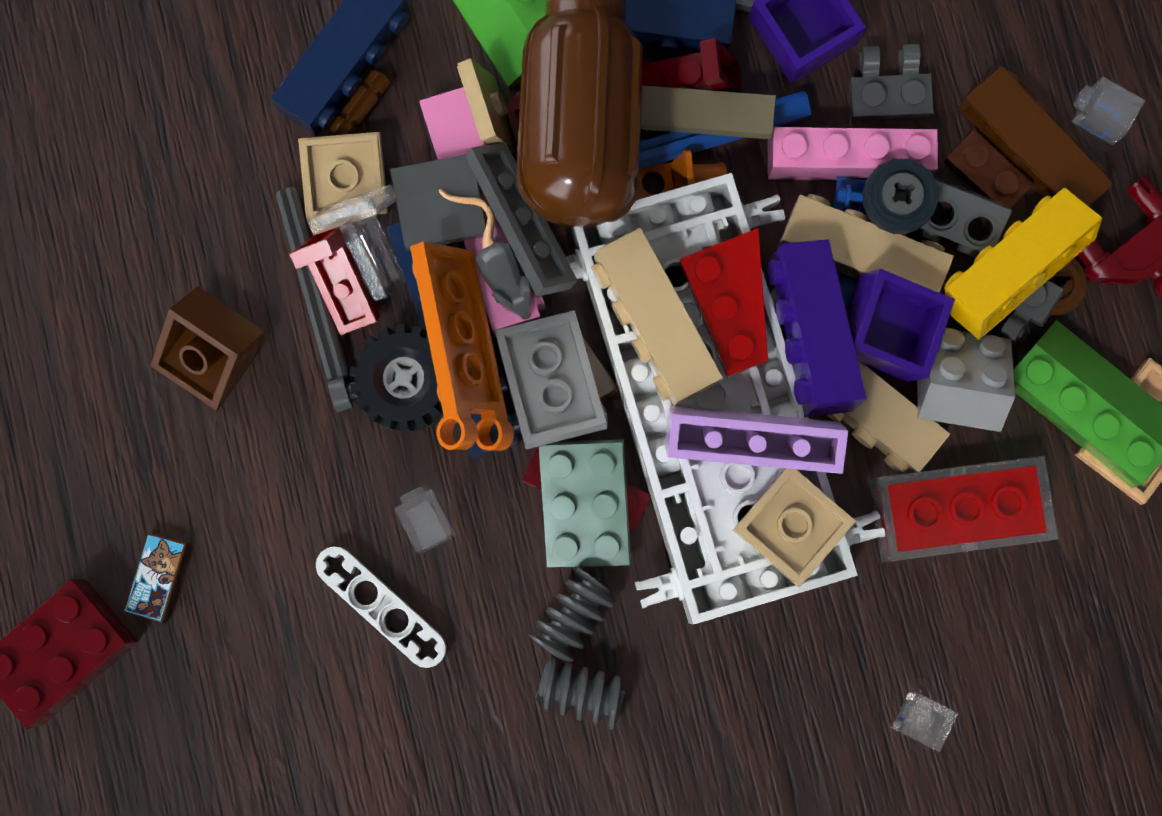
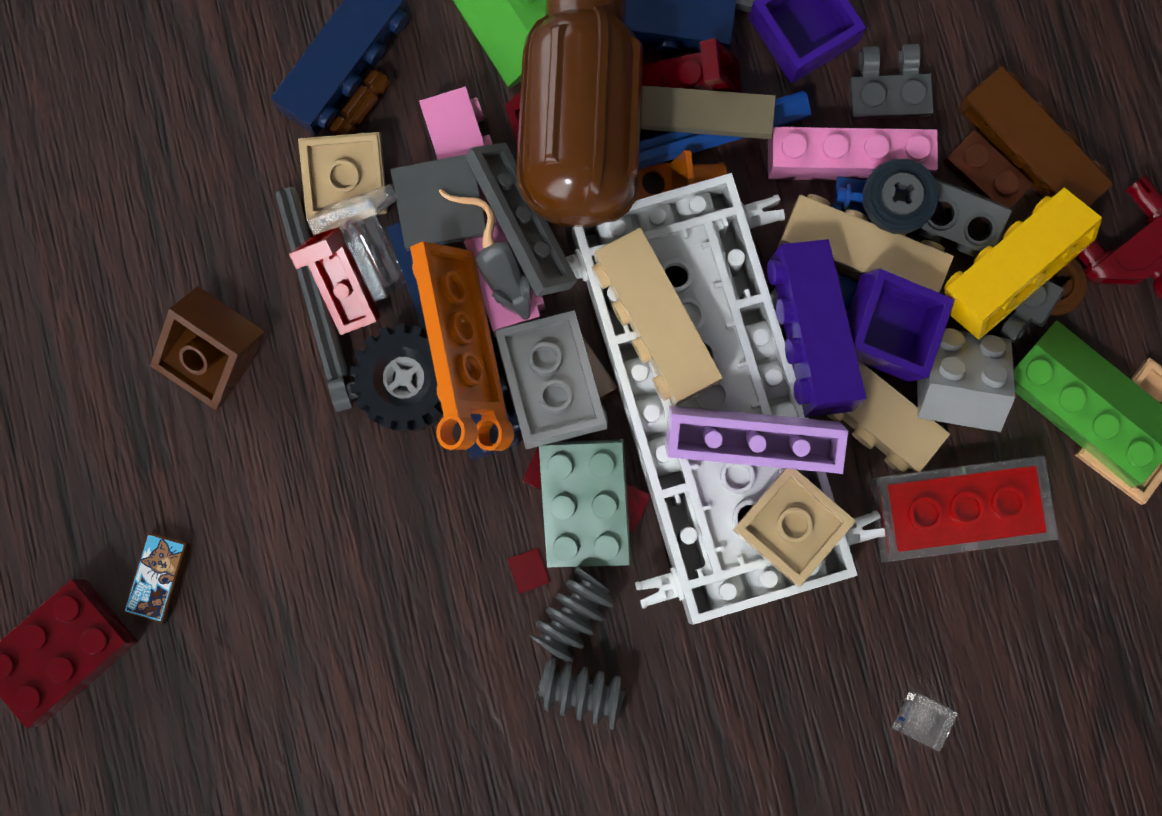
(378, 610): white beam -> none
(424, 519): clear brick -> none
(486, 104): tan plate -> none
(528, 570): none -> dark red sticker
(731, 300): red wing -> none
(1106, 110): clear brick -> none

